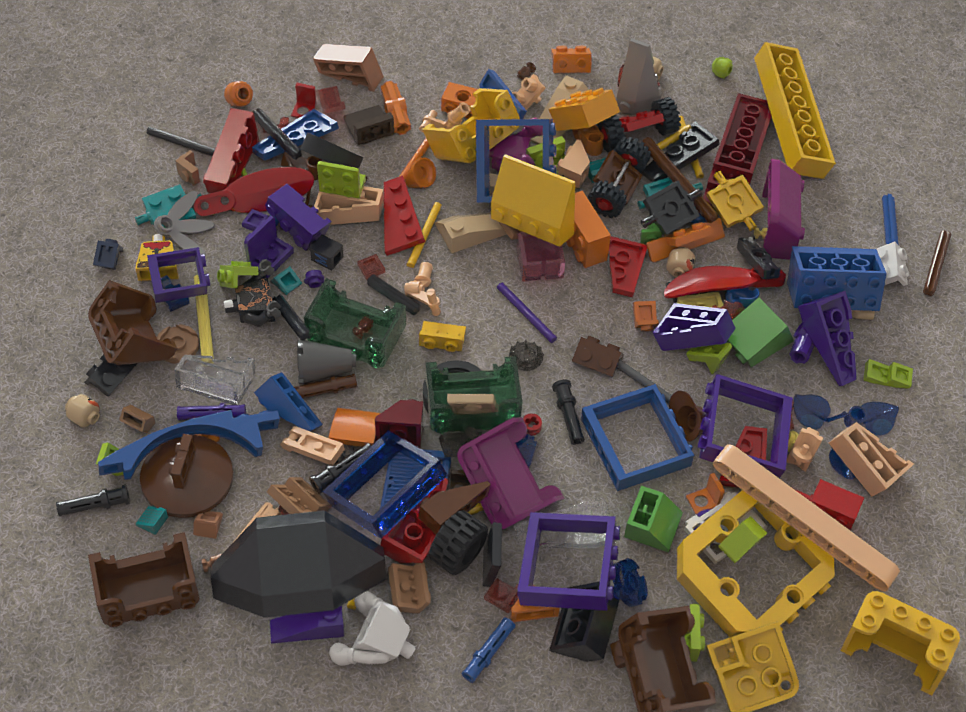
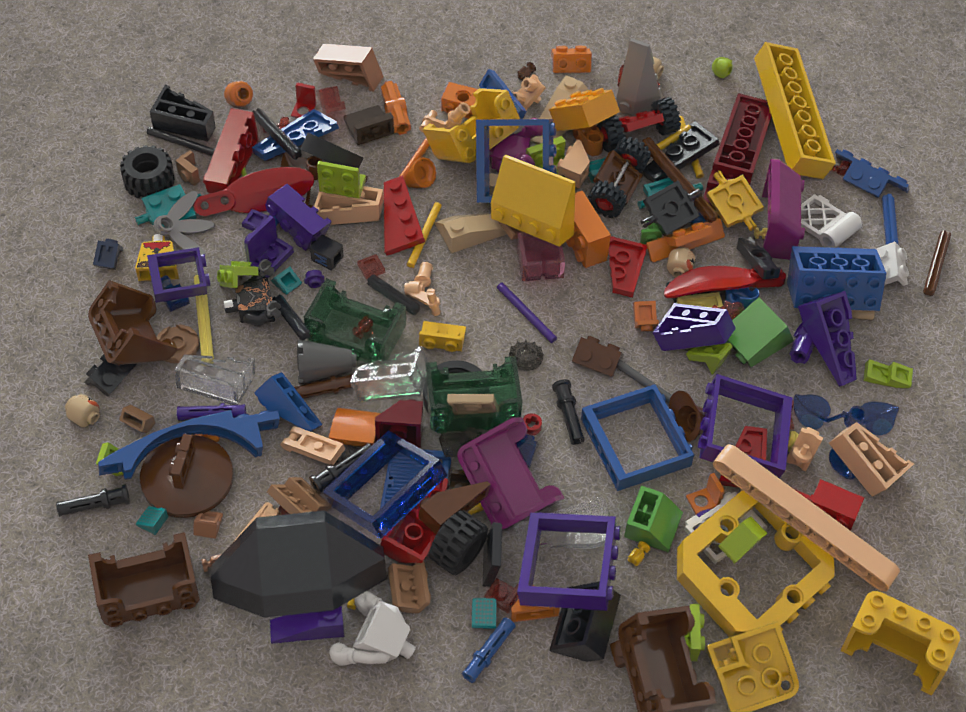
(145, 160): none -> black tyre
(181, 116): none -> black wedge
(392, 378): none -> clear wedge
(484, 613): none -> teal slope
(628, 583): clear blue plate -> none
(637, 555): none -> yellow piece
(835, 229): none -> white piece
(842, 168): none -> clear red hand
(867, 177): none -> blue bracket

